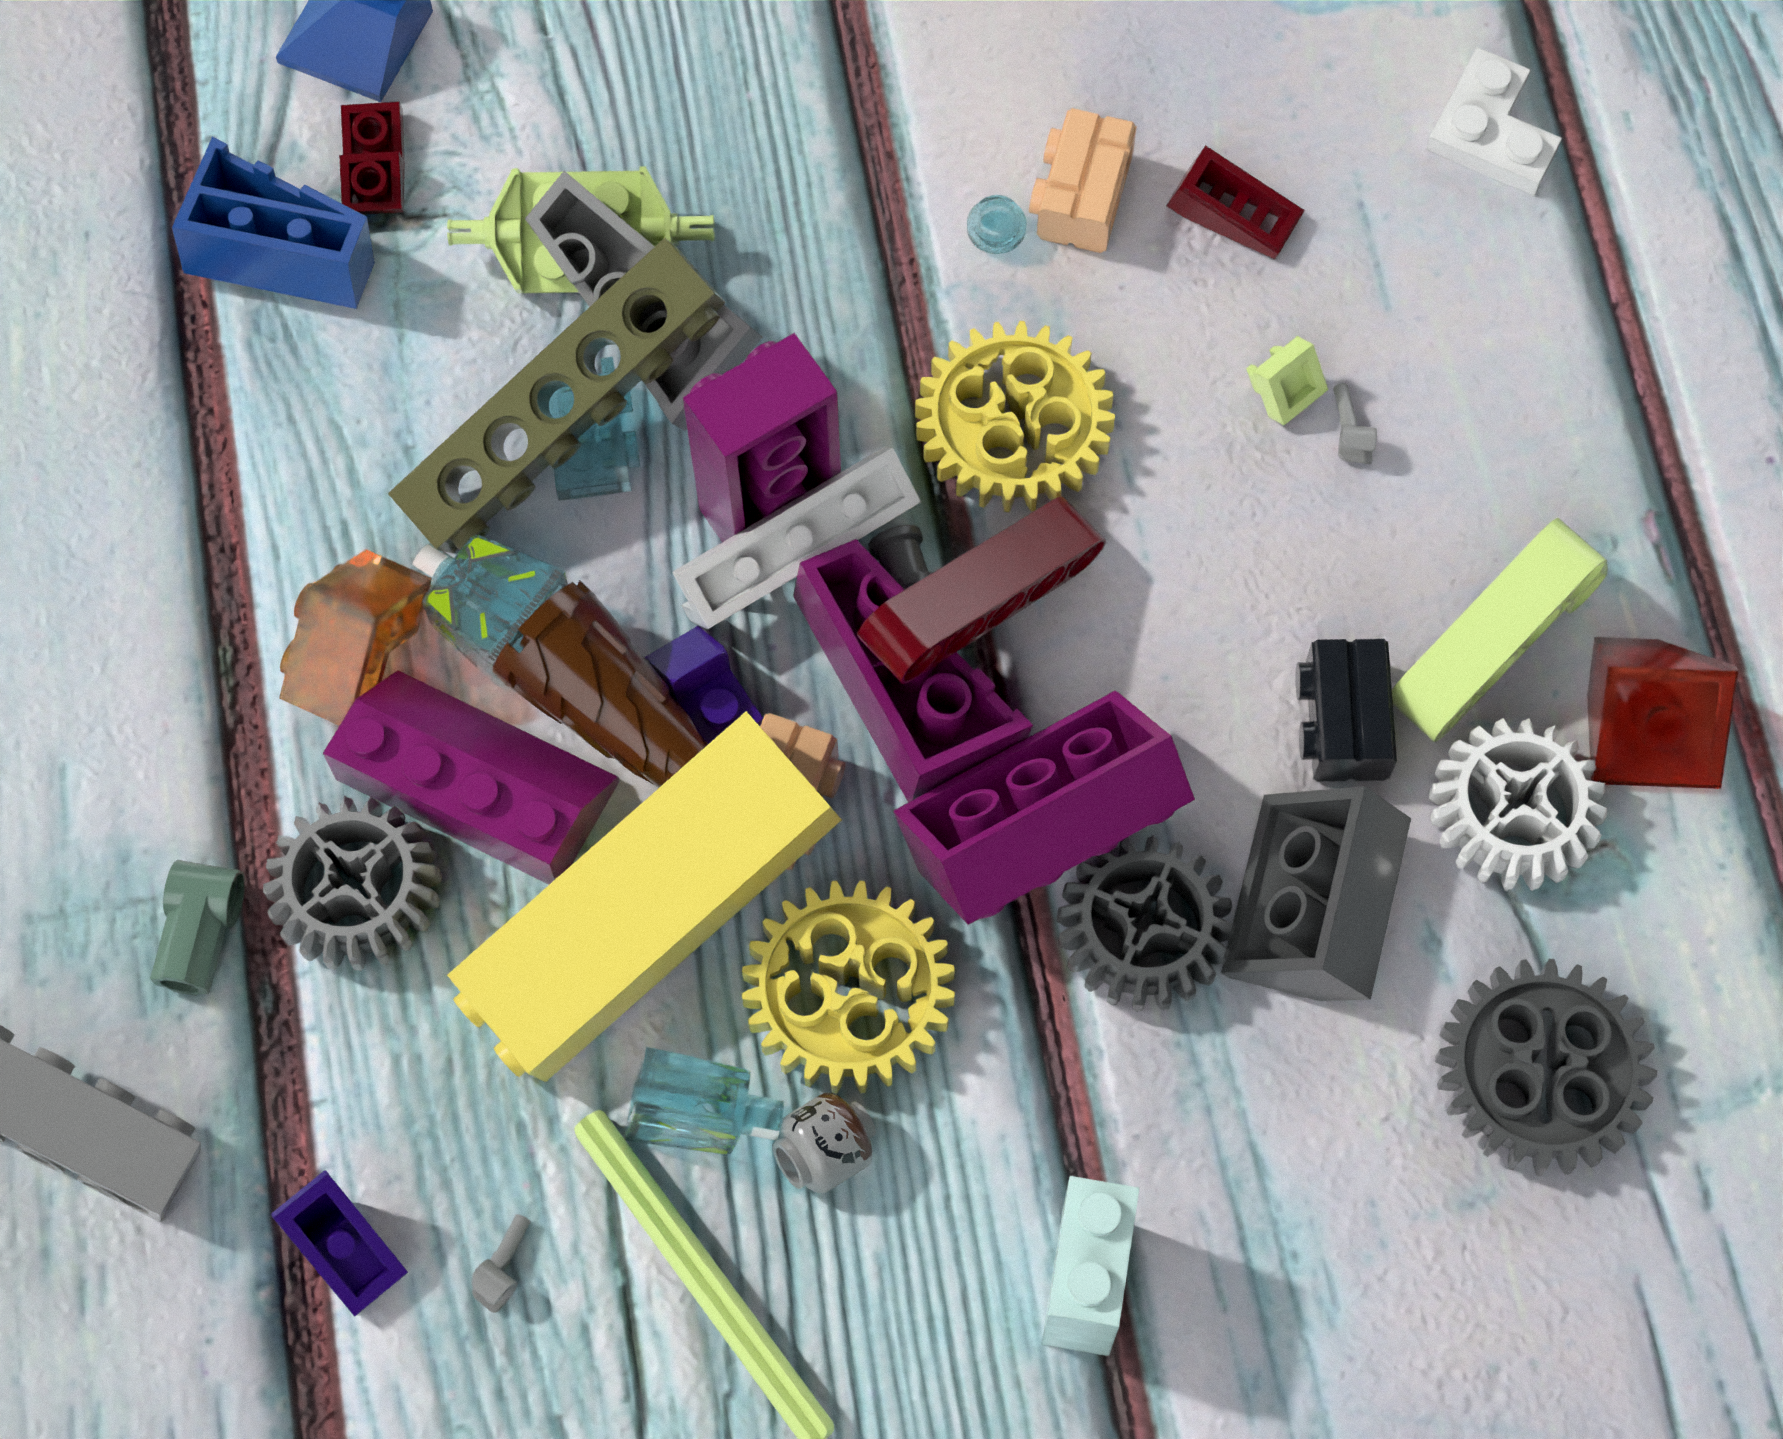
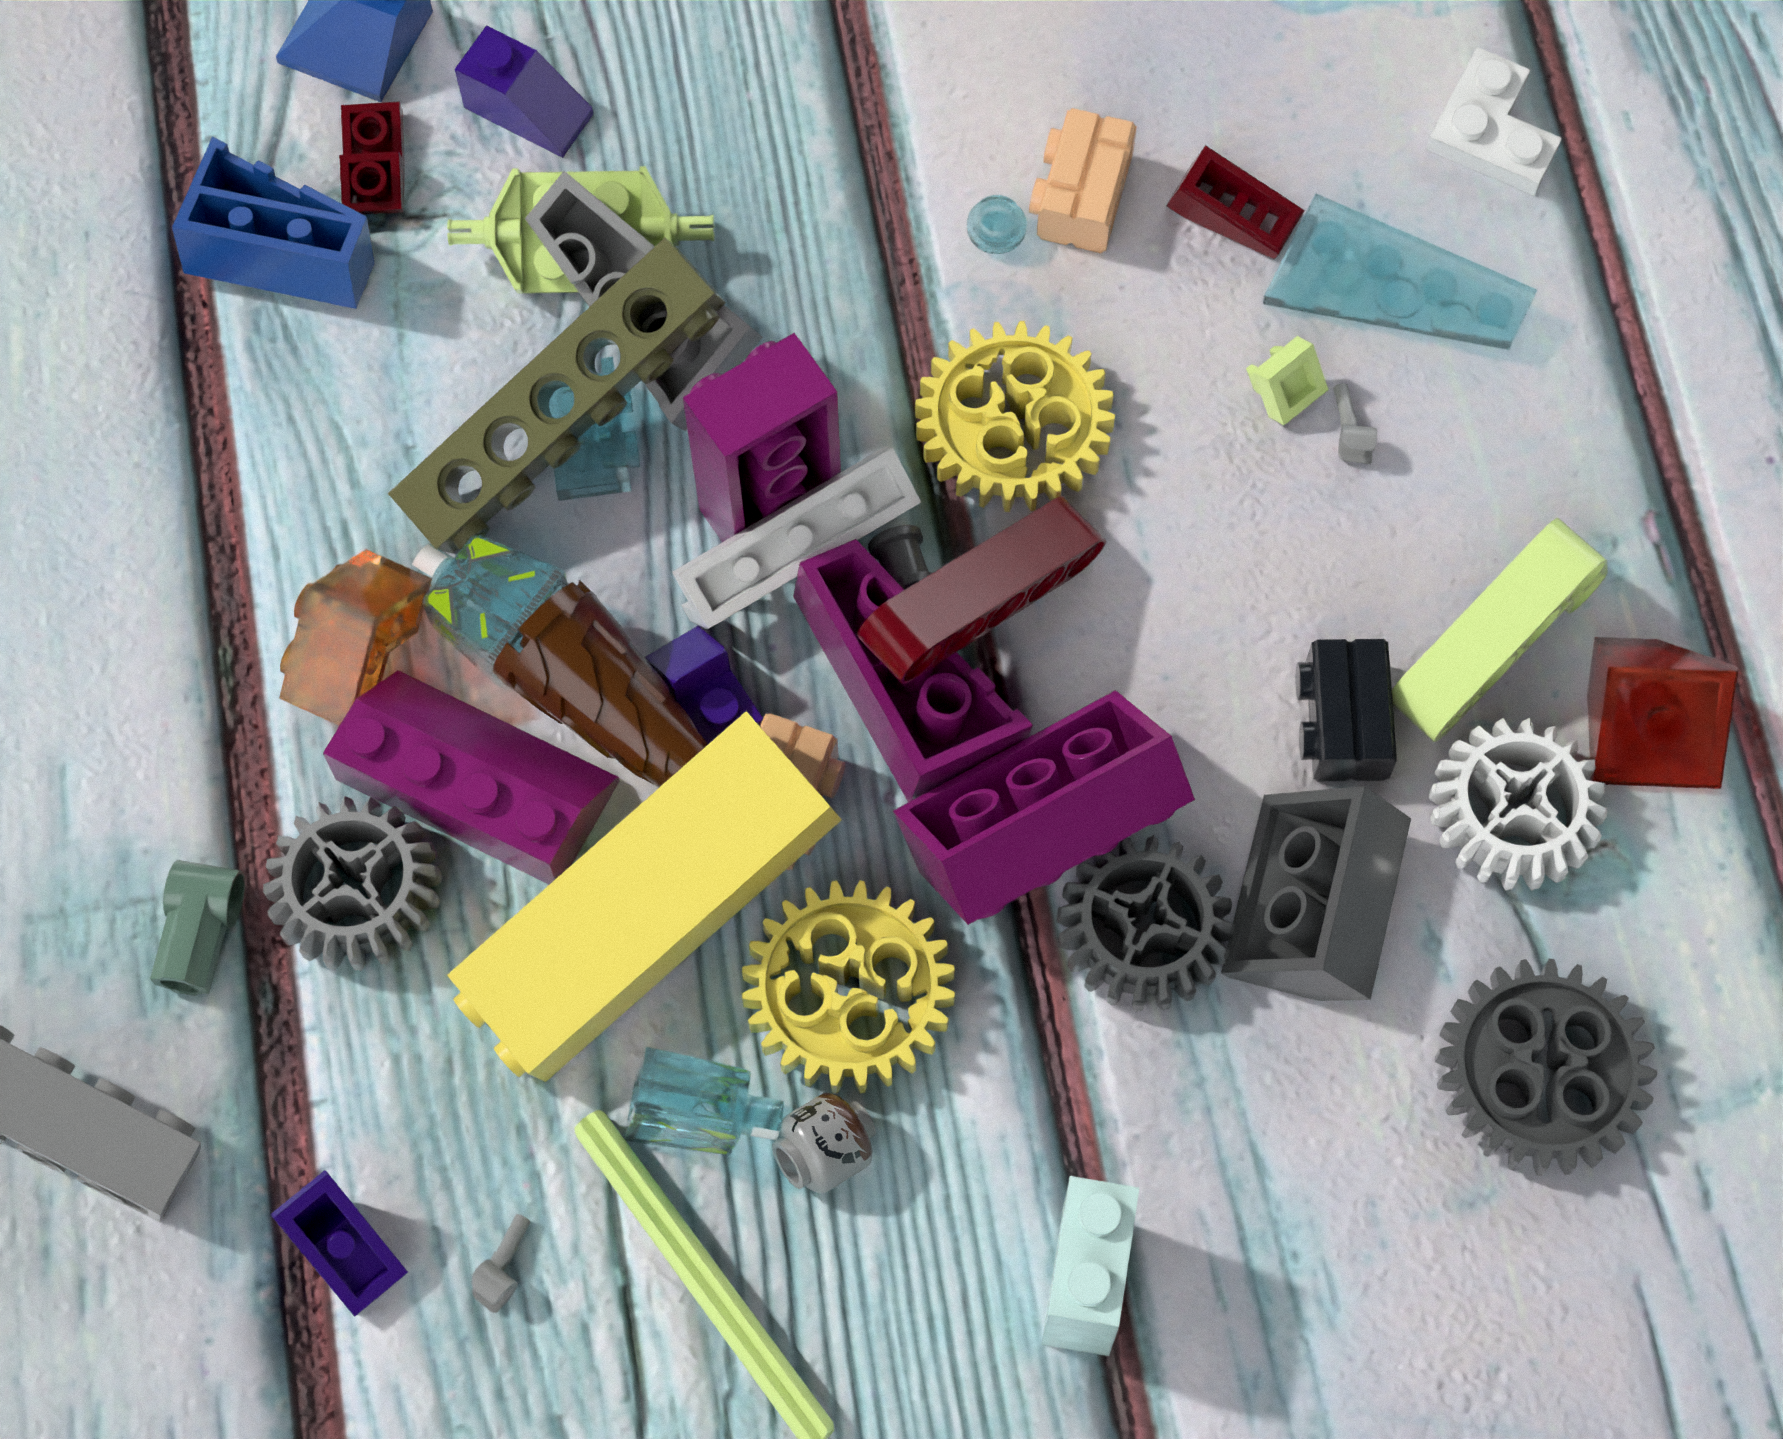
(521, 92): none -> dark purple slope
(1385, 277): none -> clear light blue wing

